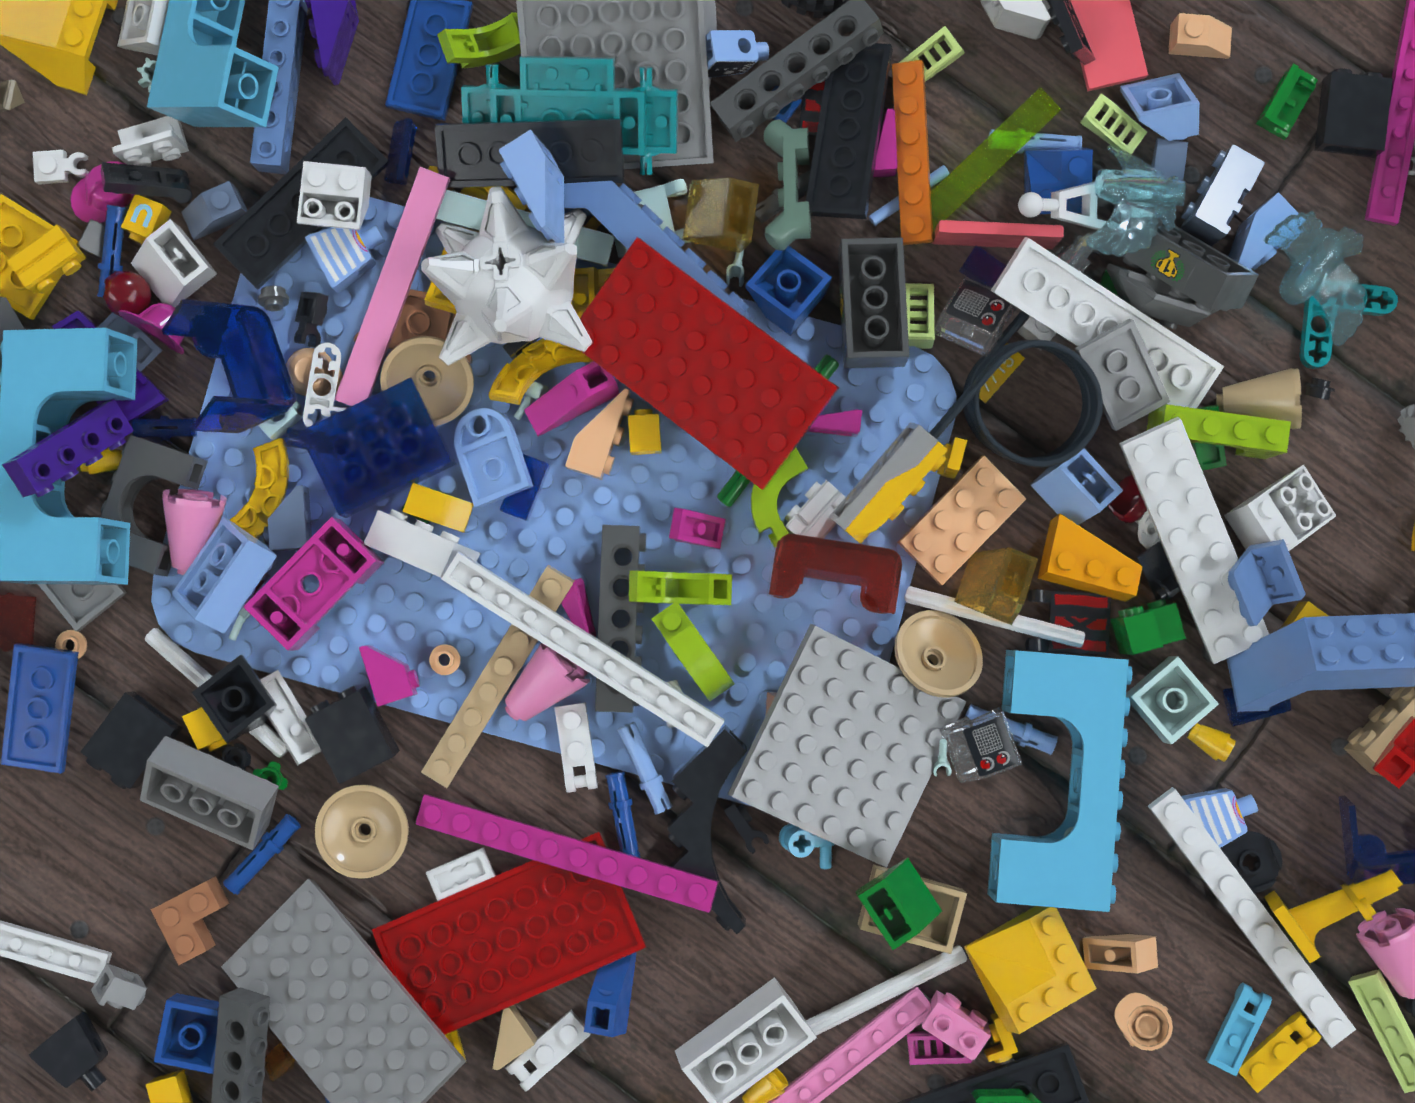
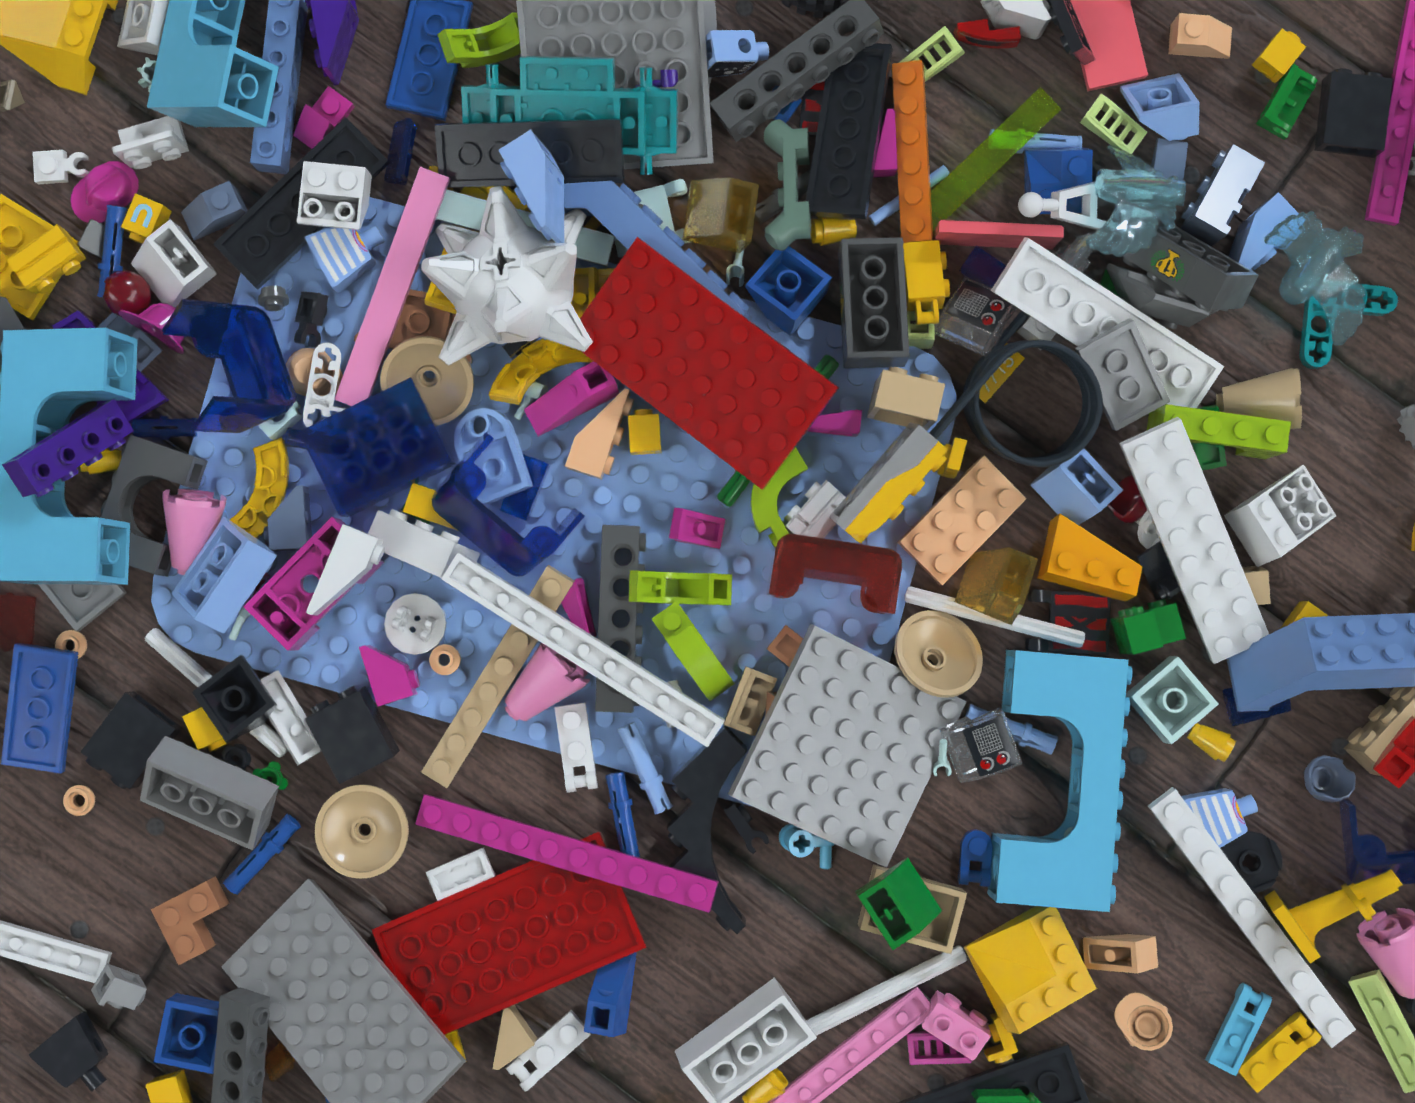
(70, 800): none -> light nougat plate
(146, 181): black plate -> none
(322, 117): none -> dark pink slope
(348, 562): none -> white slope
(429, 628): none -> white plate
(459, 506): none -> clear blue windscreen
(668, 78): none -> dark purple hand
(749, 701): none -> tan hinge
(785, 645): none -> nougat plate
(831, 230): none -> yellow cone
(906, 398): none -> tan piece
(924, 280): none -> yellow brick
(975, 847): none -> blue plate
(978, 34): none -> red slope
(1264, 578): medium blue bracket -> none
(1279, 55): none -> yellow brick
(1318, 388): black plate -> none
(1329, 779): none -> sand blue hair

